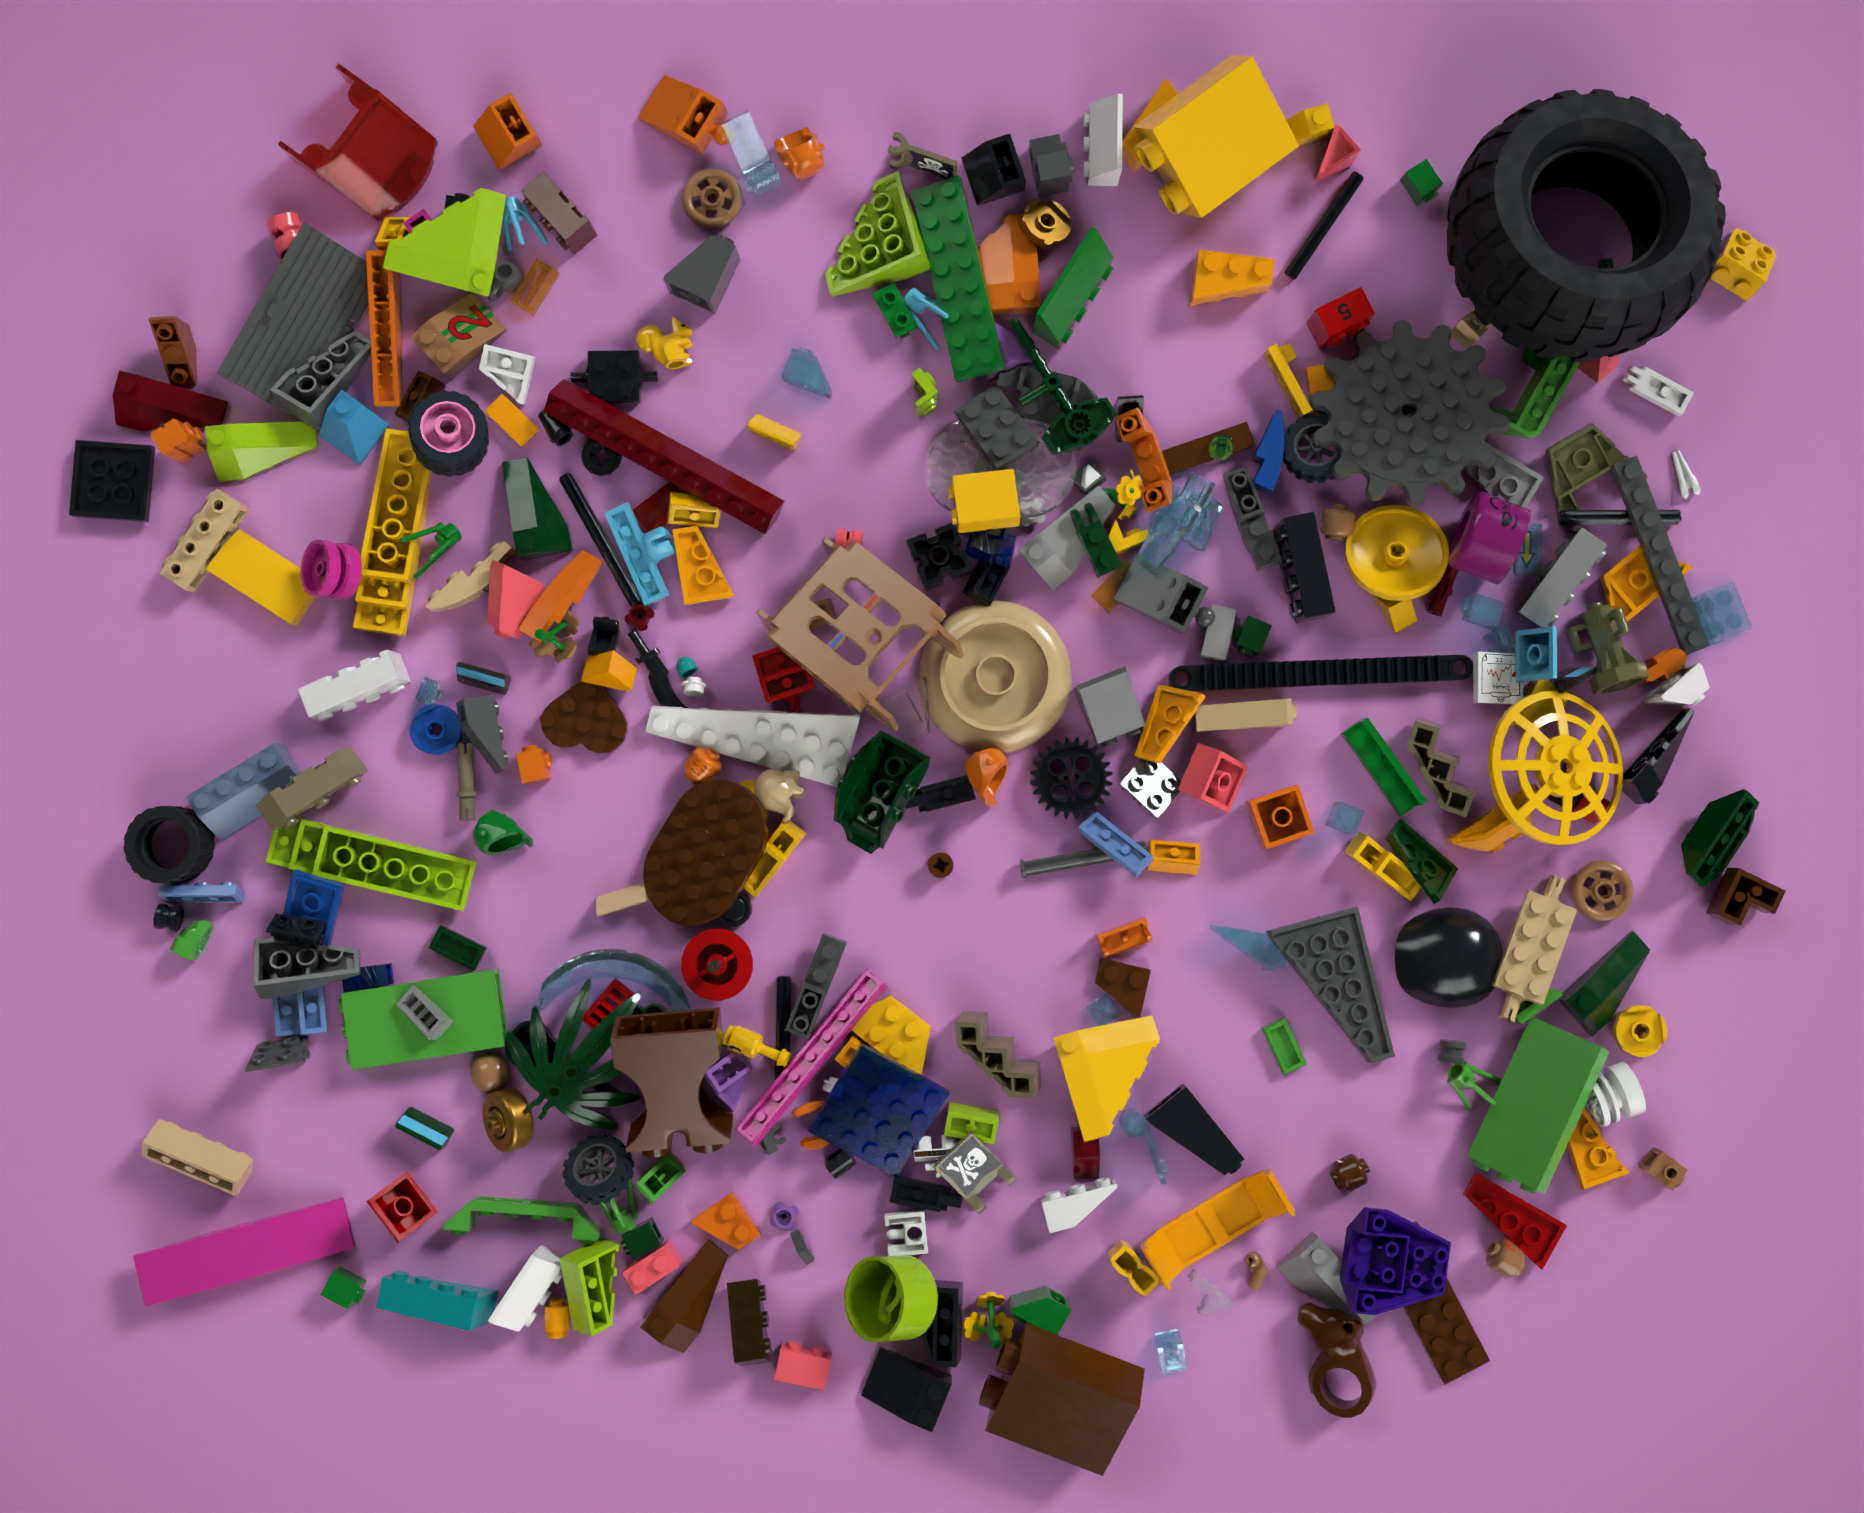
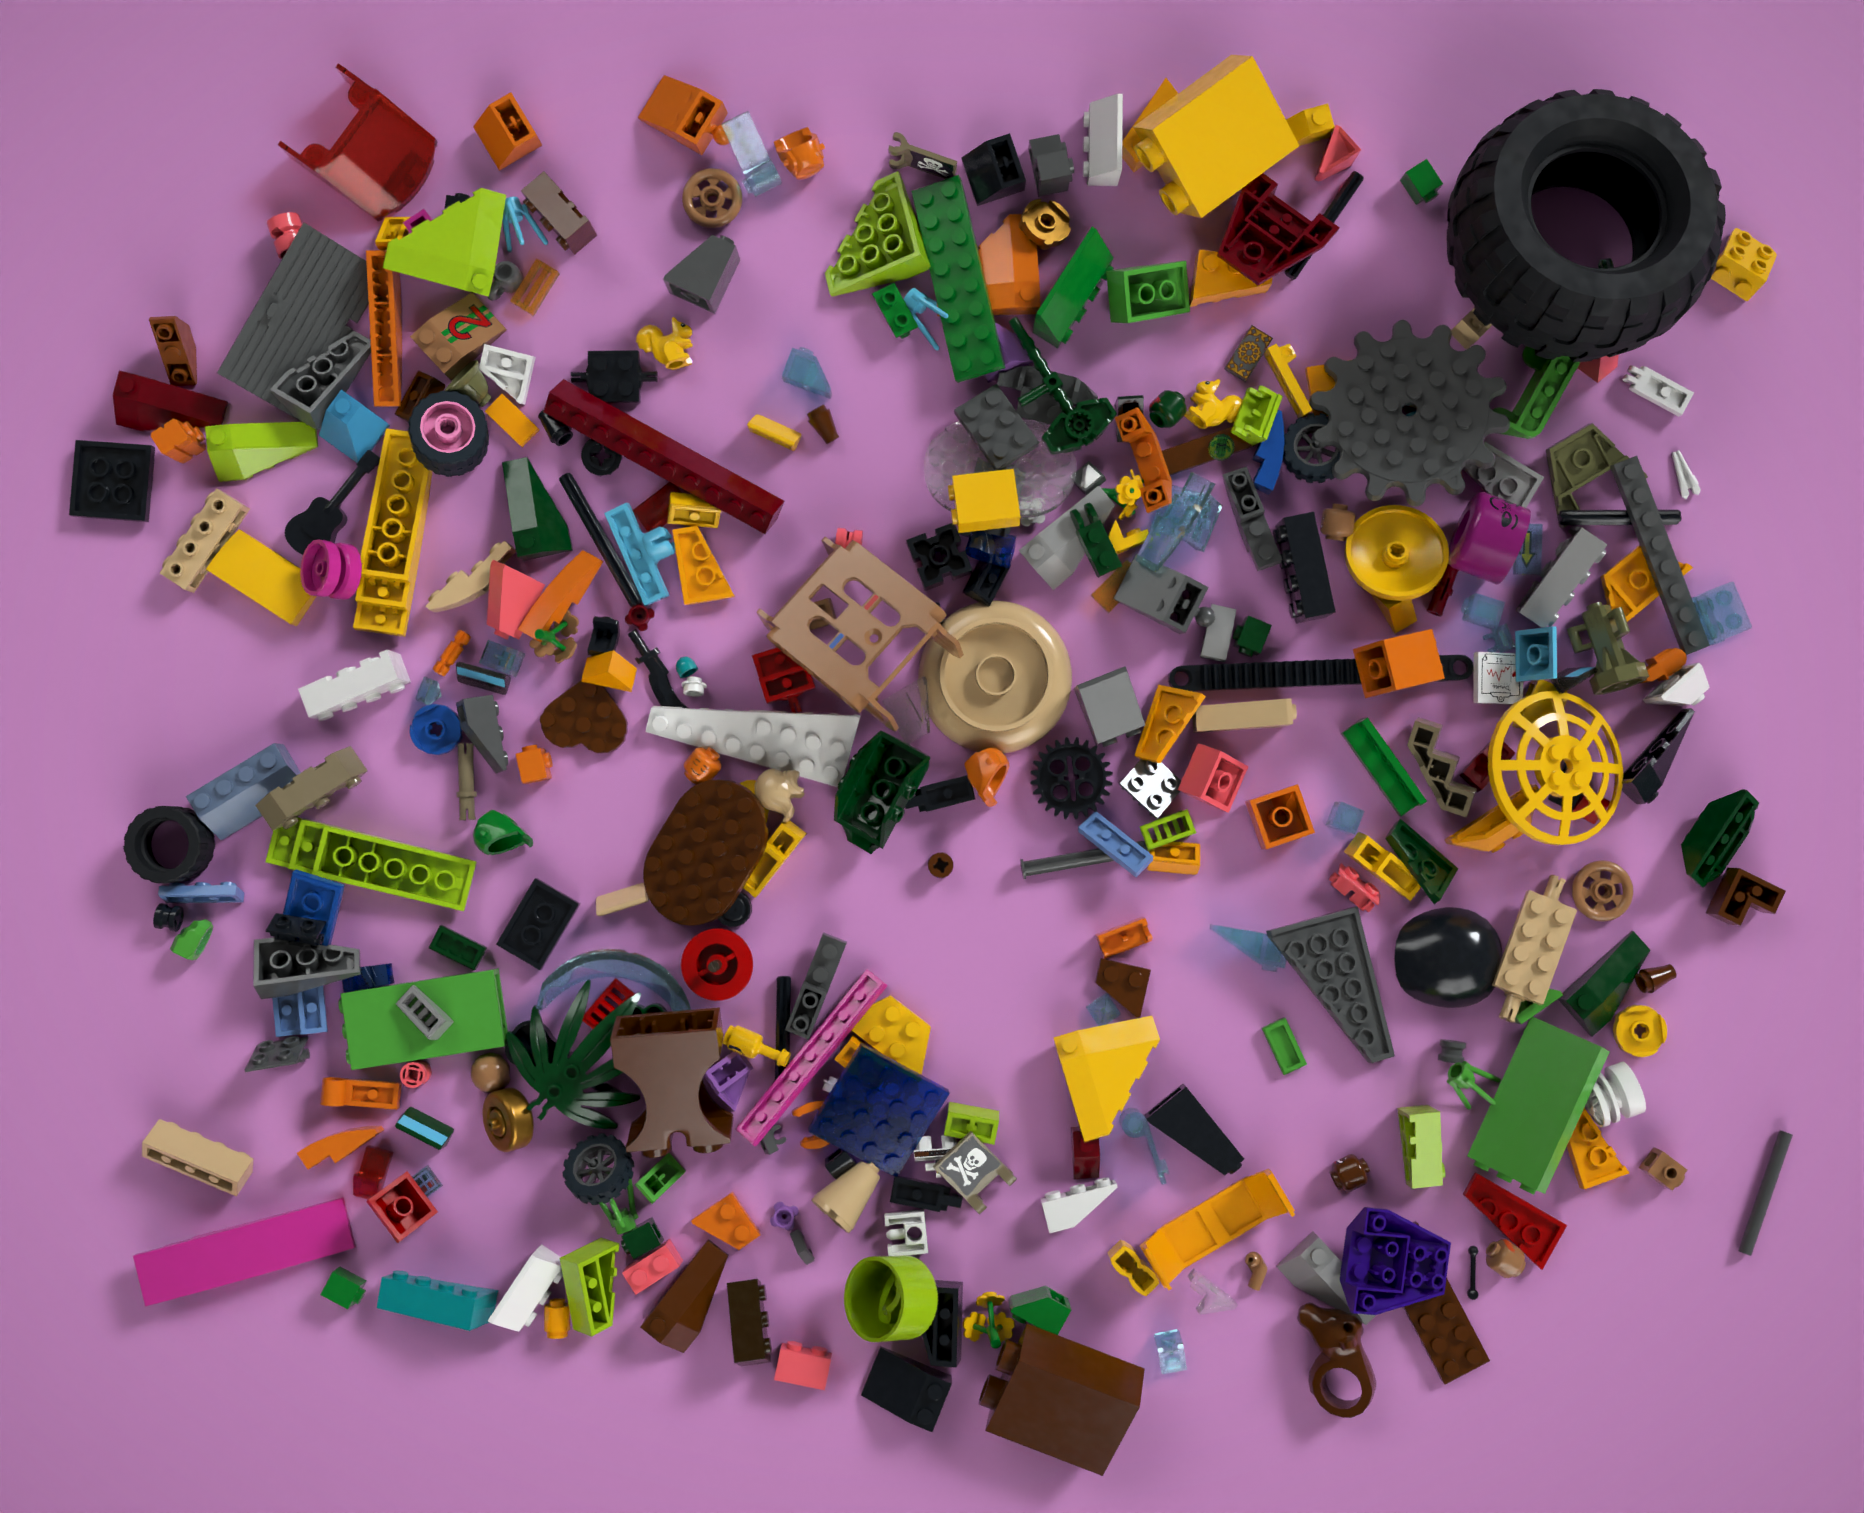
(325, 517): none -> black piece
(337, 1145): none -> orange slope
(360, 1093): none -> orange plate
(372, 1172): none -> clear red slope
(420, 1070): none -> coral wheel
(427, 1180): none -> clear light blue tile
(445, 538): green plant -> none
(451, 653): none -> orange axle
(471, 383): none -> olive hat
(502, 658): none -> clear light blue slope
(538, 924): none -> black plate
(583, 1225): bright green slope -> none
(823, 423): none -> reddish brown cone
(848, 1195): none -> tan cone
(925, 387): lime bracket -> none
(996, 1056): dark tan brick -> none
(1148, 292): none -> bright green slope
(1167, 409): none -> dark green head
(1188, 824): none -> lime slope
(1209, 409): none -> yellow animal
(1248, 353): none -> tile
(1256, 415): none -> lime hinge
(1269, 234): none -> dark red wedge
(1340, 318): red brick -> none
(1363, 894): none -> coral hinge
(1398, 663): none -> orange slope
(1421, 1146): none -> lime wedge
(1472, 1293): none -> black hinge
(1476, 771): none -> dark red slope
(1653, 978): none -> reddish brown cone
(1765, 1192): none -> dark grey piece

